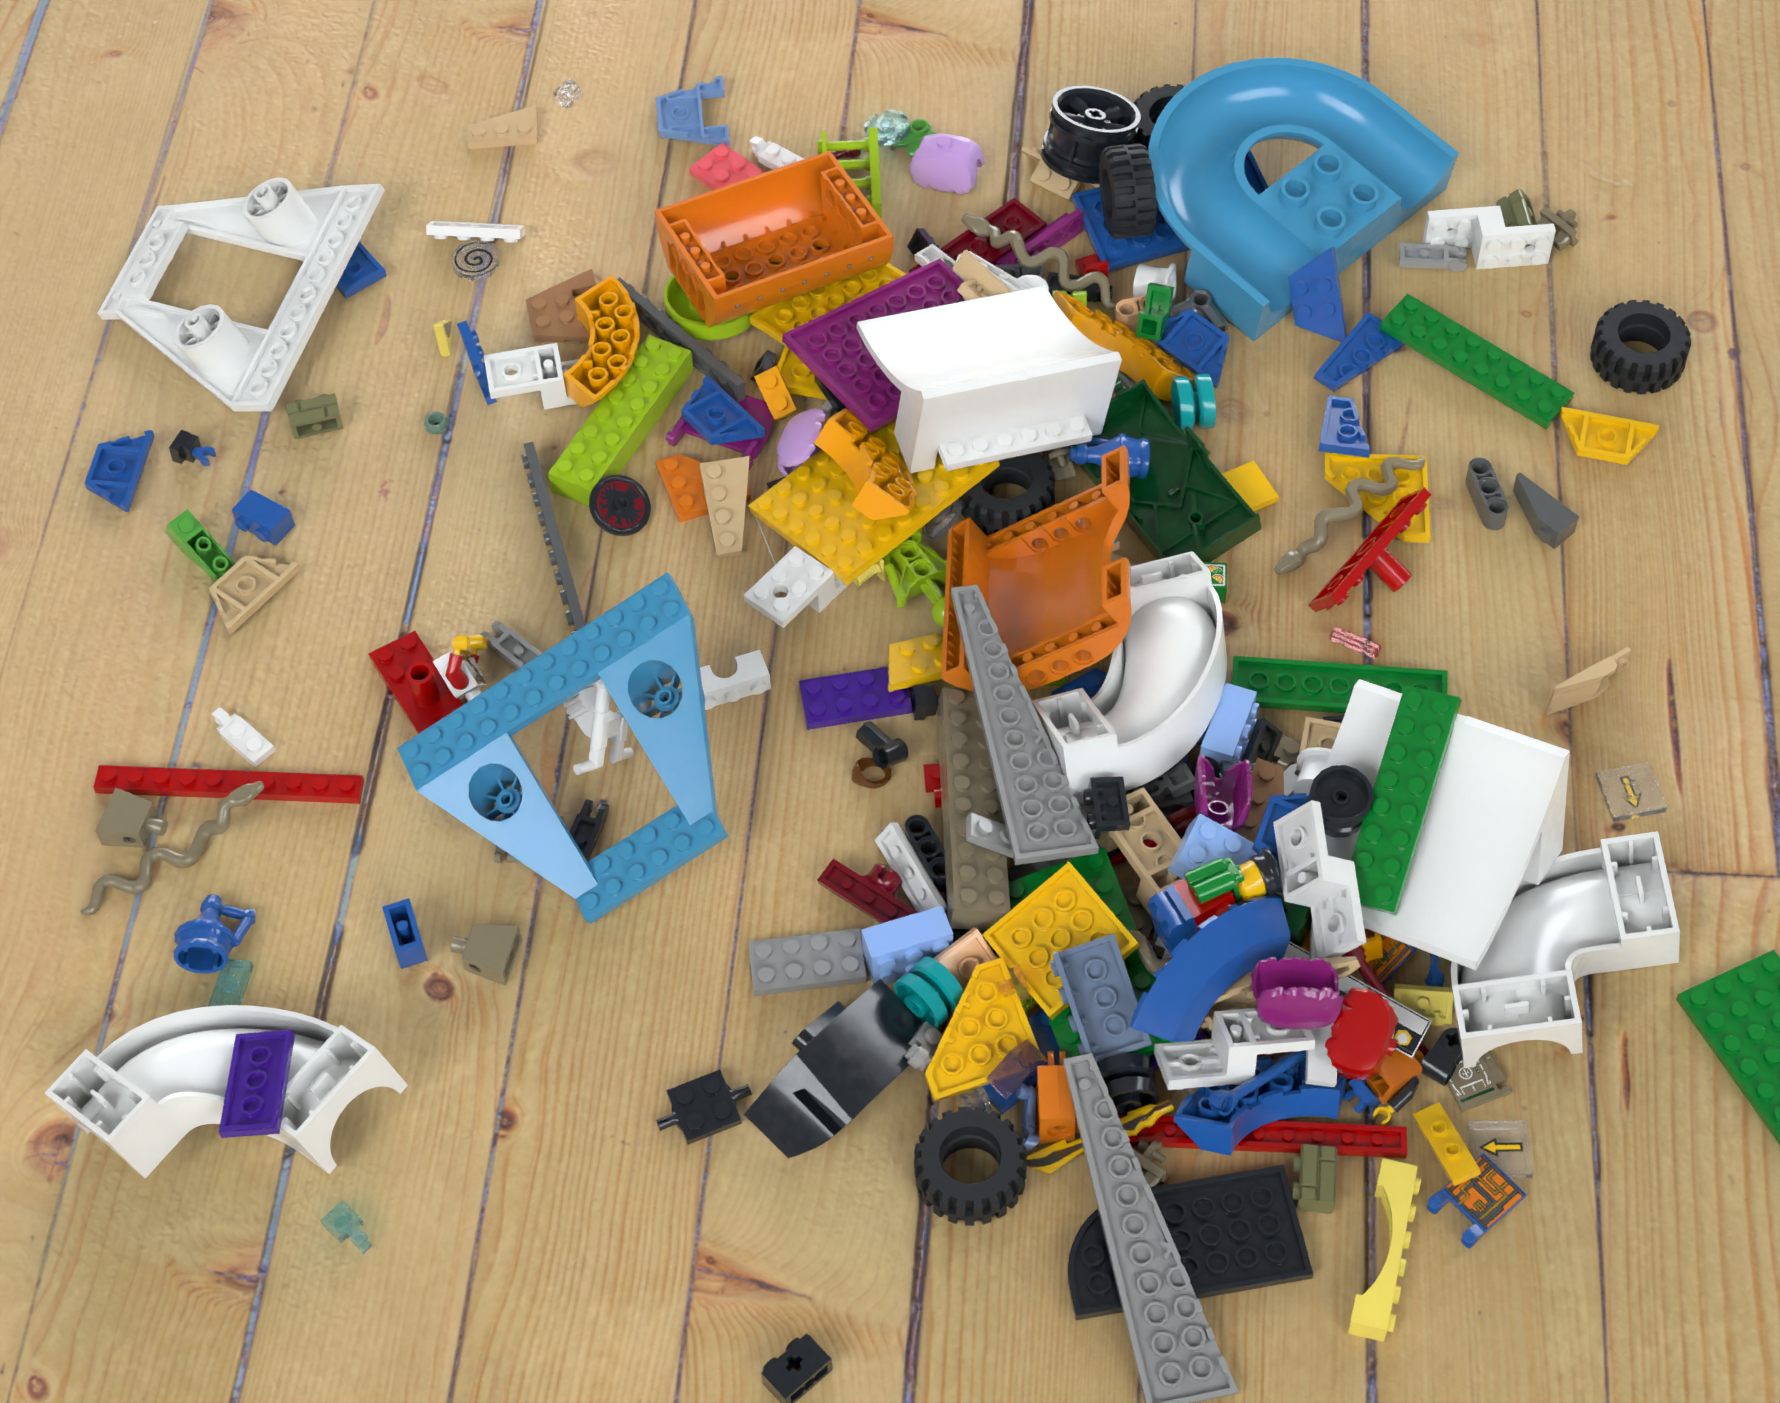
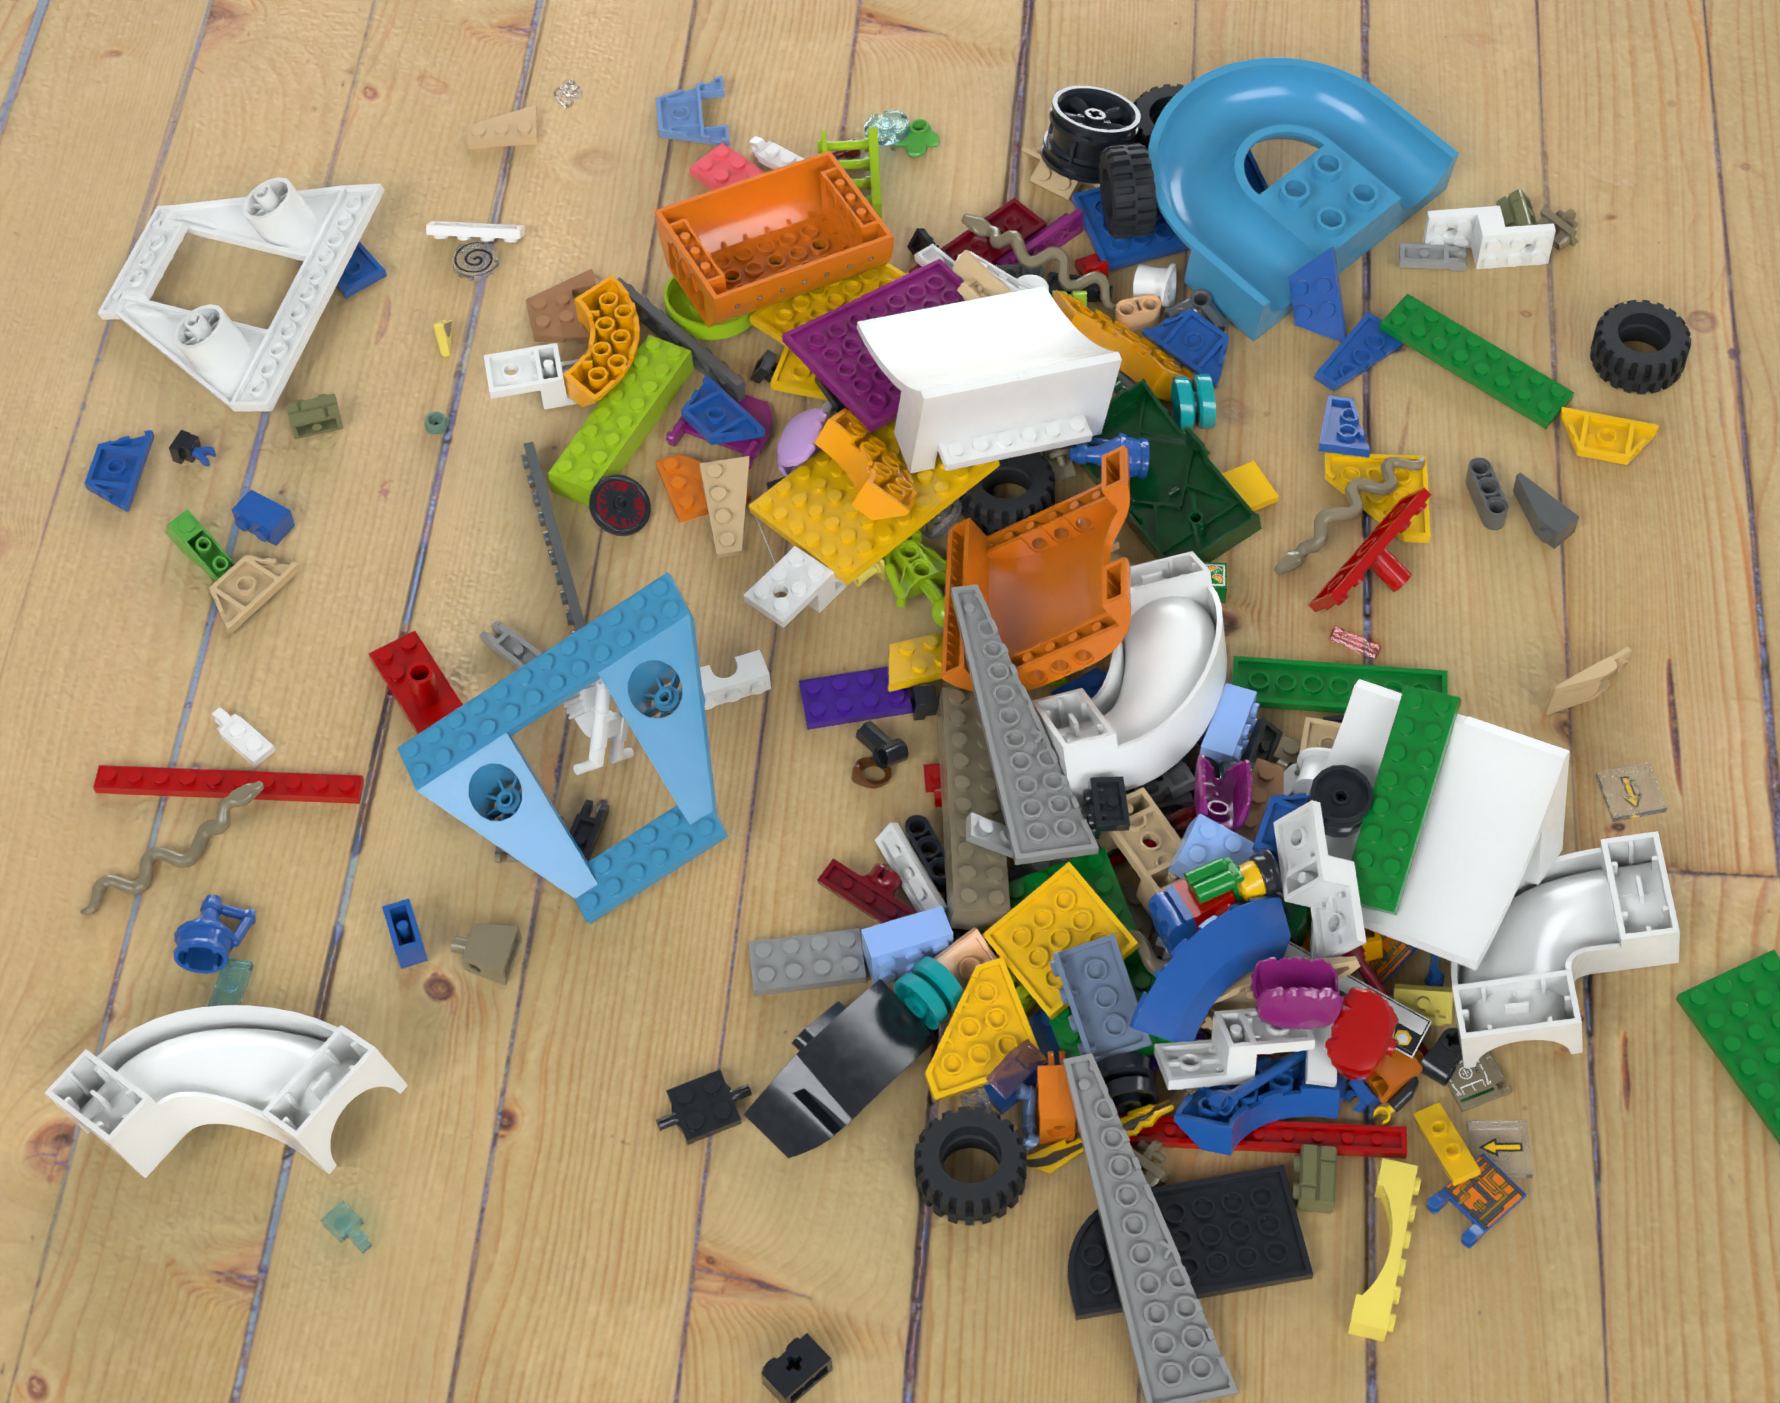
(129, 821): dark tan torso -> none
(257, 1084): dark purple tile -> none
(460, 666): torso -> none
(475, 355): blue wing -> none
(776, 394): light orange plate -> none
(923, 1046): light grey plate -> none
(946, 163): lavender animal -> none
(1015, 985): clear yellow tile -> none
(1156, 312): green slope -> none

